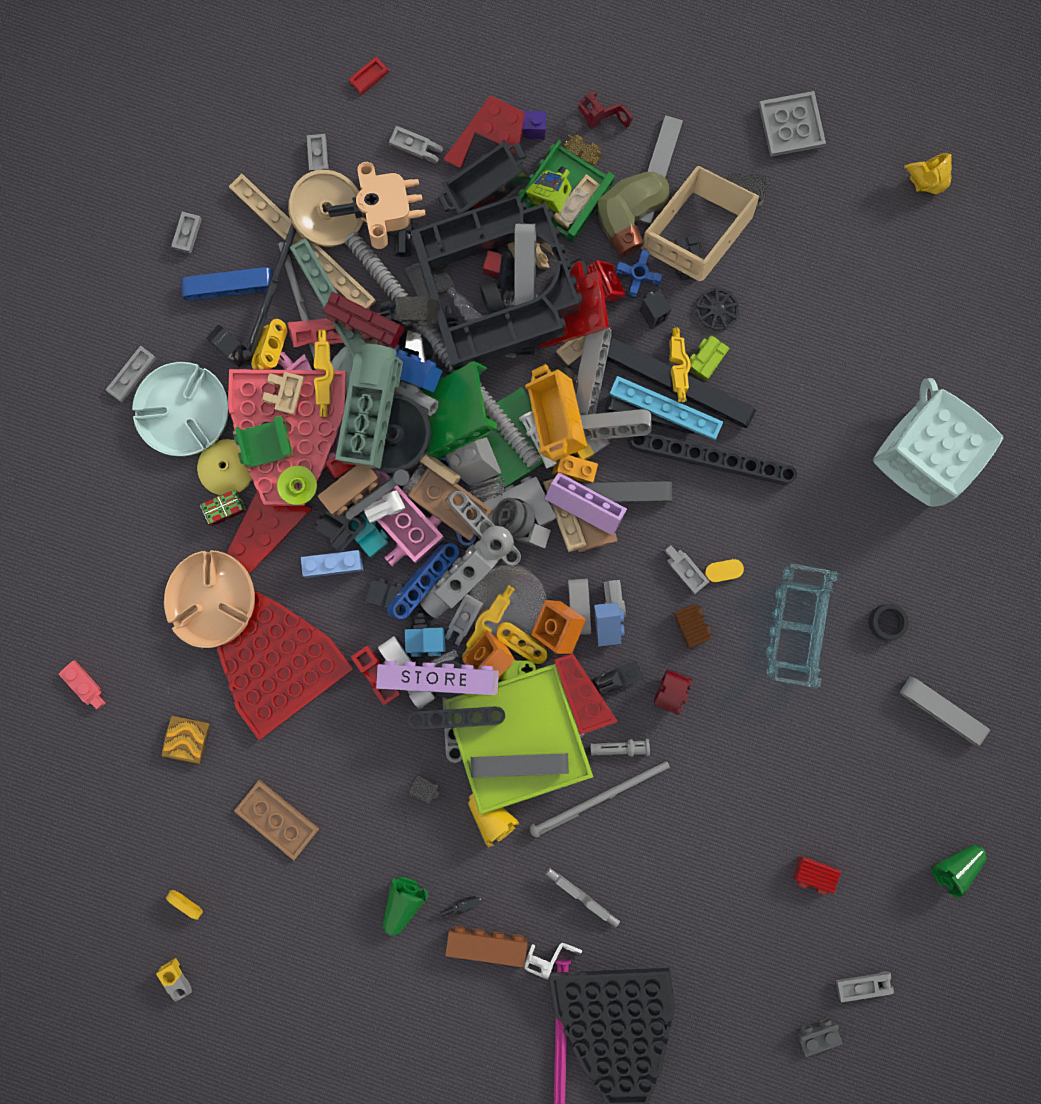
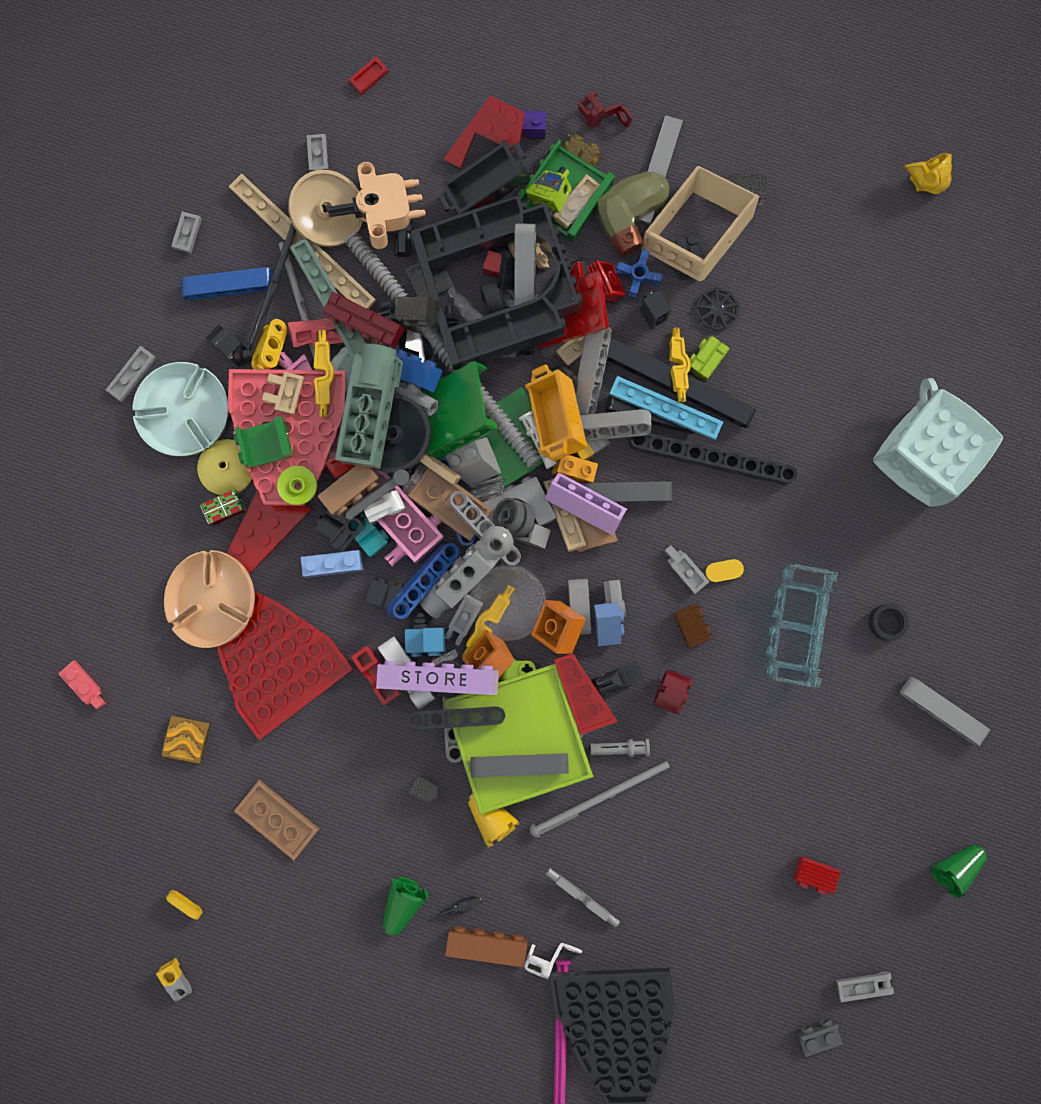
(414, 144): light grey hinge -> none
(525, 649): yellow plate -> none
(792, 123): light grey plate -> none

